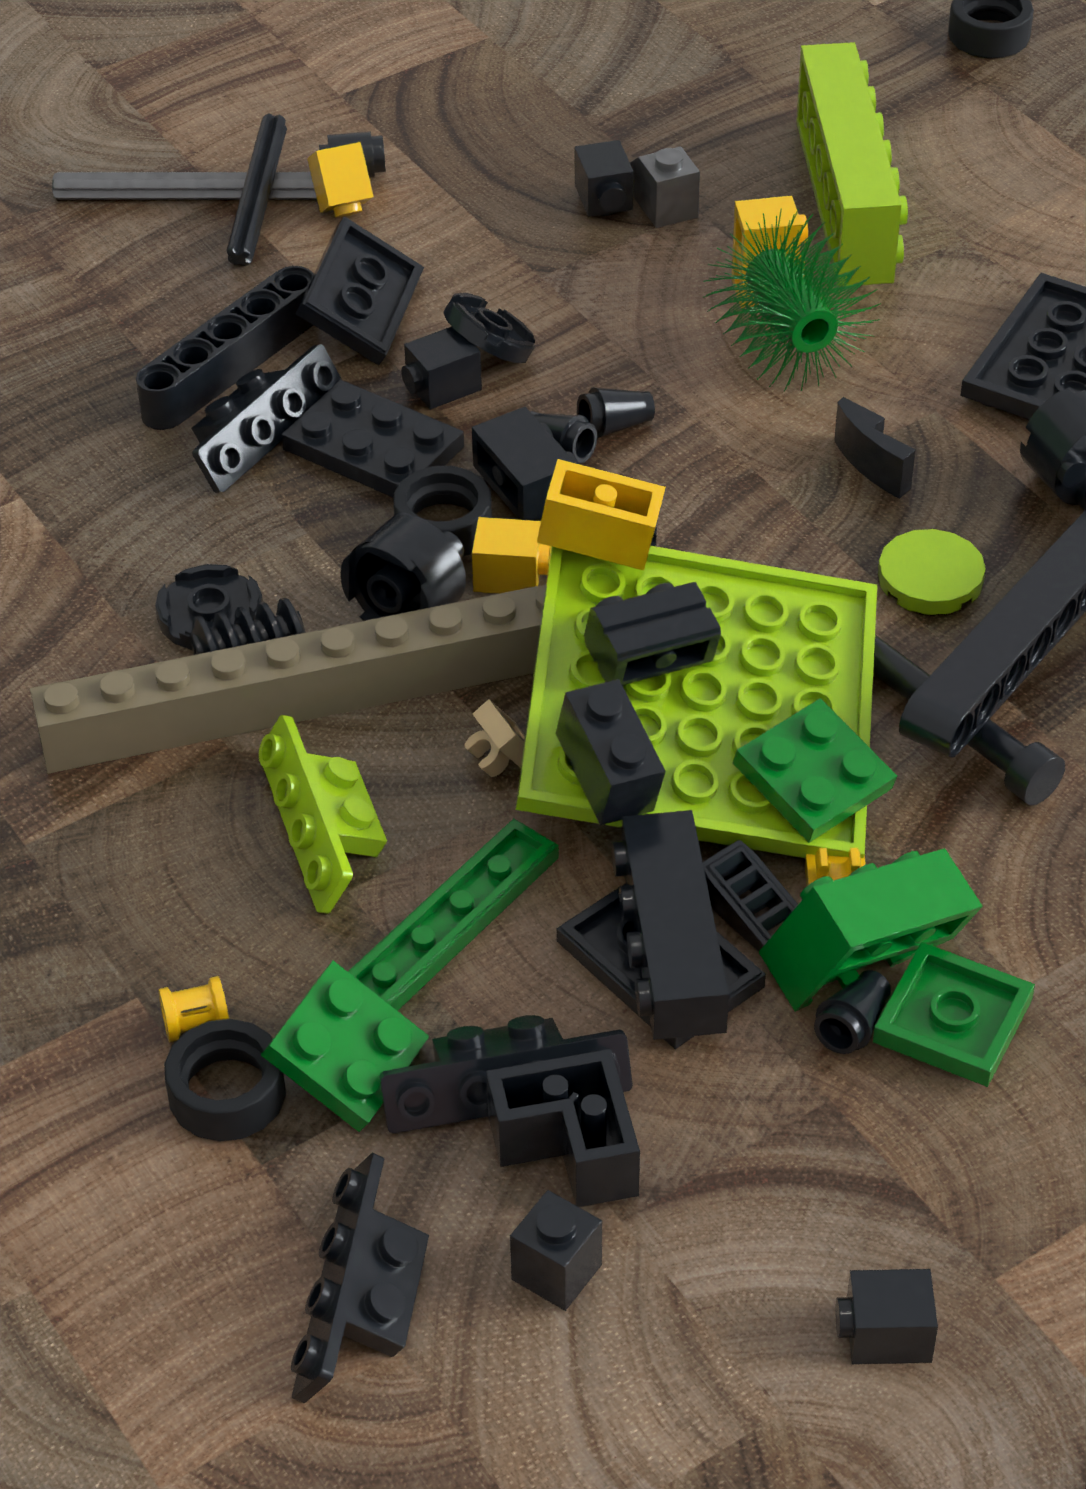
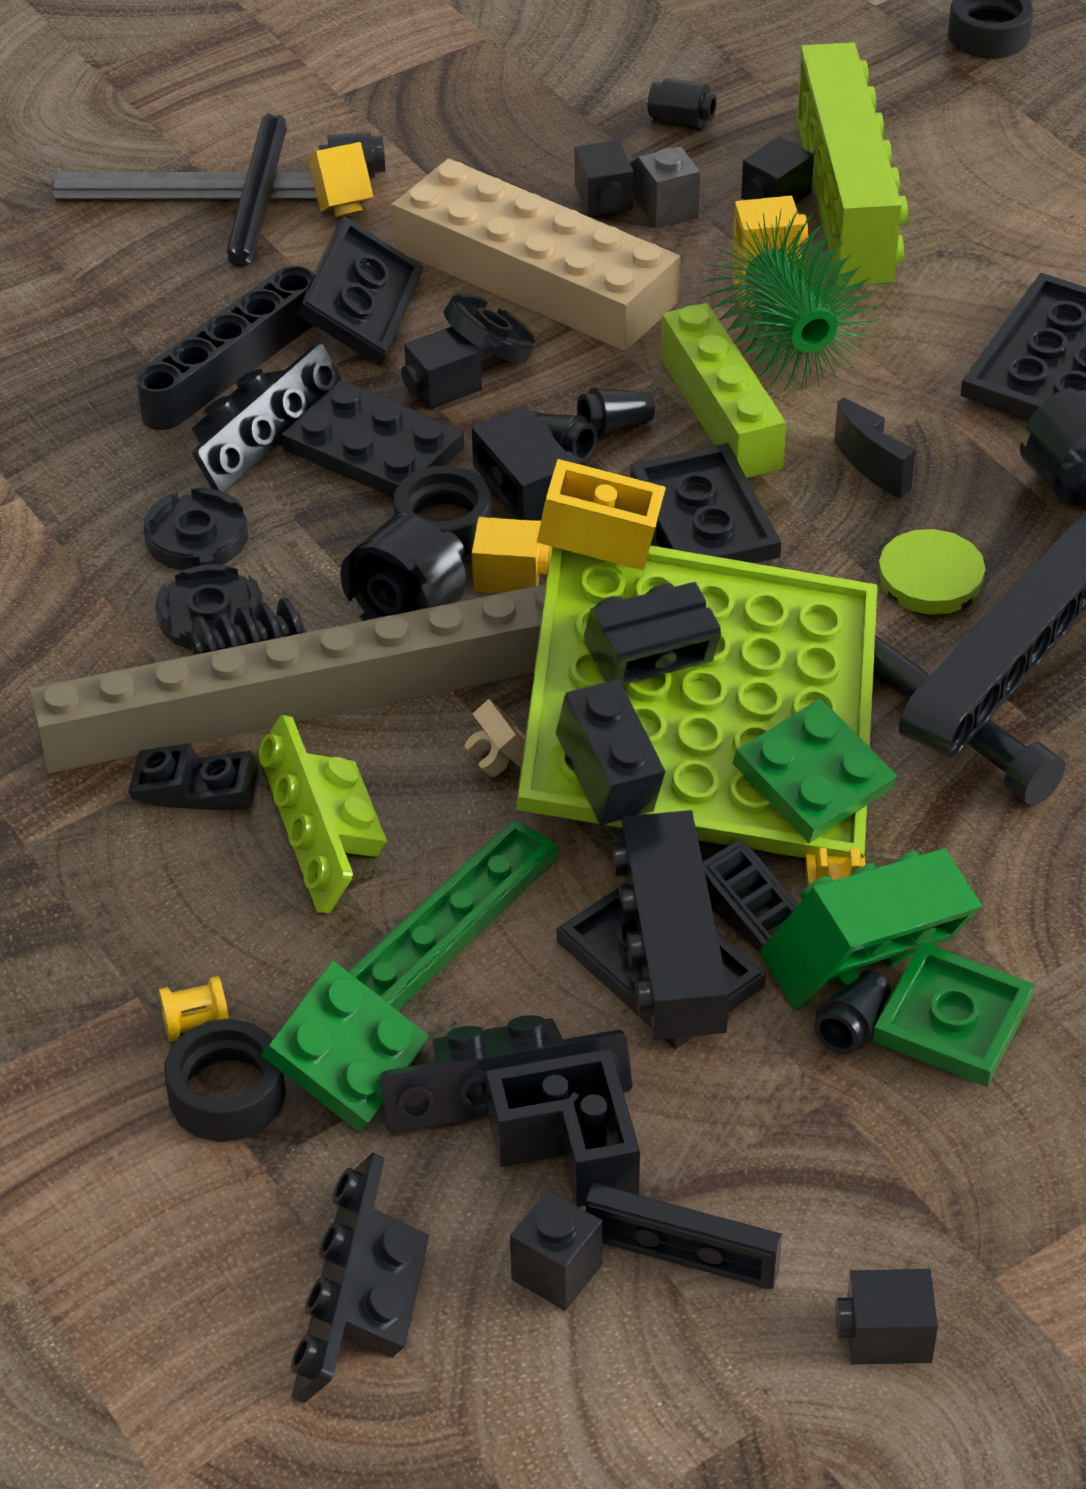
(181, 779): none -> black slope
(195, 529): none -> black tile
(537, 253): none -> tan brick
(682, 102): none -> black brick
(686, 1236): none -> black tile
(709, 506): none -> black plate
(722, 389): none -> lime brick
(778, 171): none -> black brick

